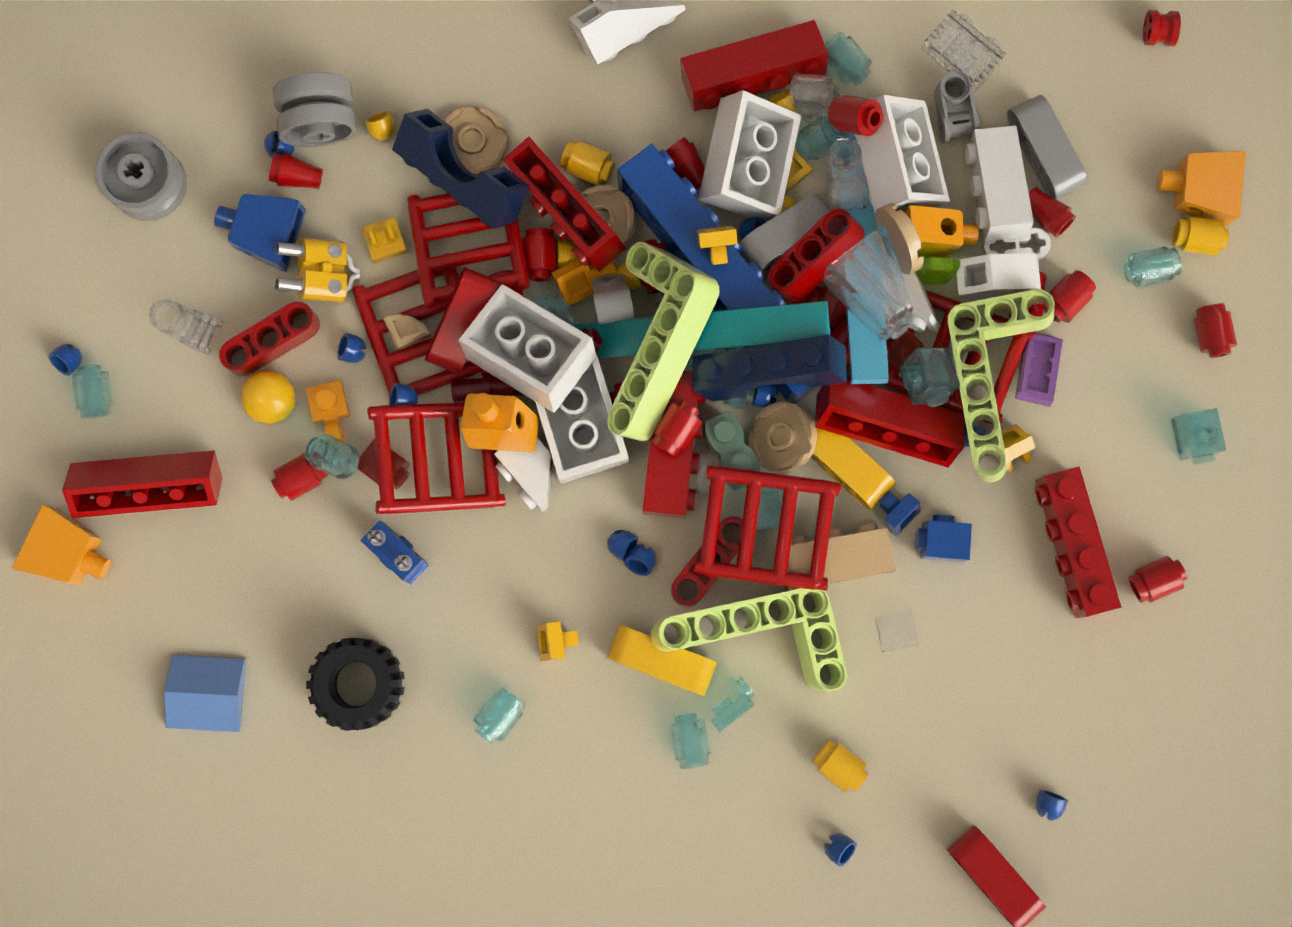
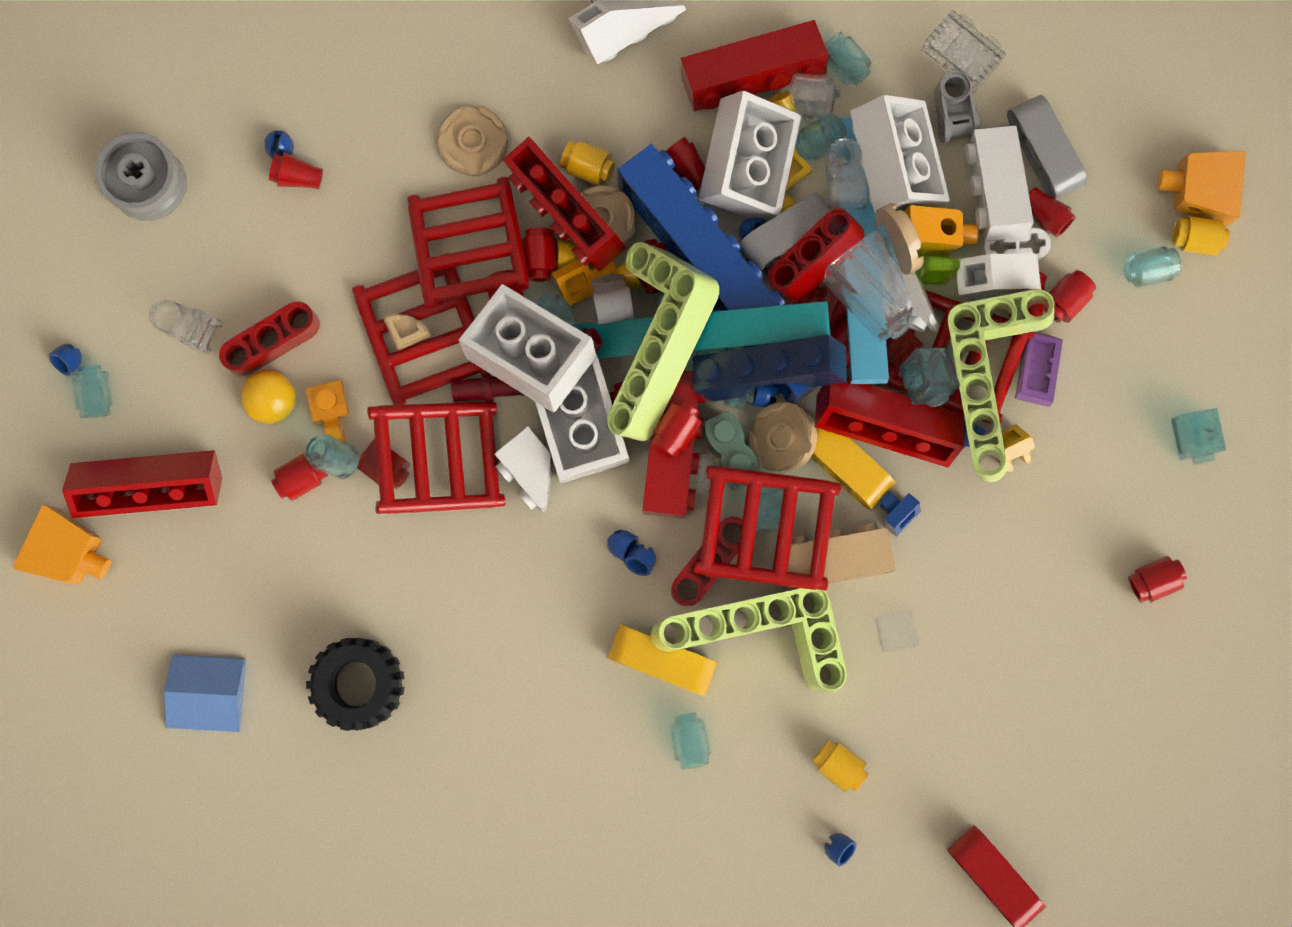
(260, 225): blue torso -> none
(314, 109): light grey wheel -> none
(320, 269): yellow piece -> none
(350, 348): blue hinge -> none
(381, 125): yellow hinge -> none
(384, 240): yellow tile -> none
(394, 552): blue piece -> none
(402, 395): blue hinge -> none
(428, 146): dark blue arch -> none
(466, 302): red beam -> none
(493, 420): light orange torso -> none
(498, 715): clear light blue brick -> none
(553, 640): yellow tile -> none
(717, 239): yellow tile -> none
(729, 710): clear light blue bracket -> none
(855, 115): red brick -> none
(944, 539): blue brick -> none
(1050, 803): blue hinge -> none
(1077, 543): red brick -> none
(1161, 28): red wheel -> none
(1215, 330): red brick -> none

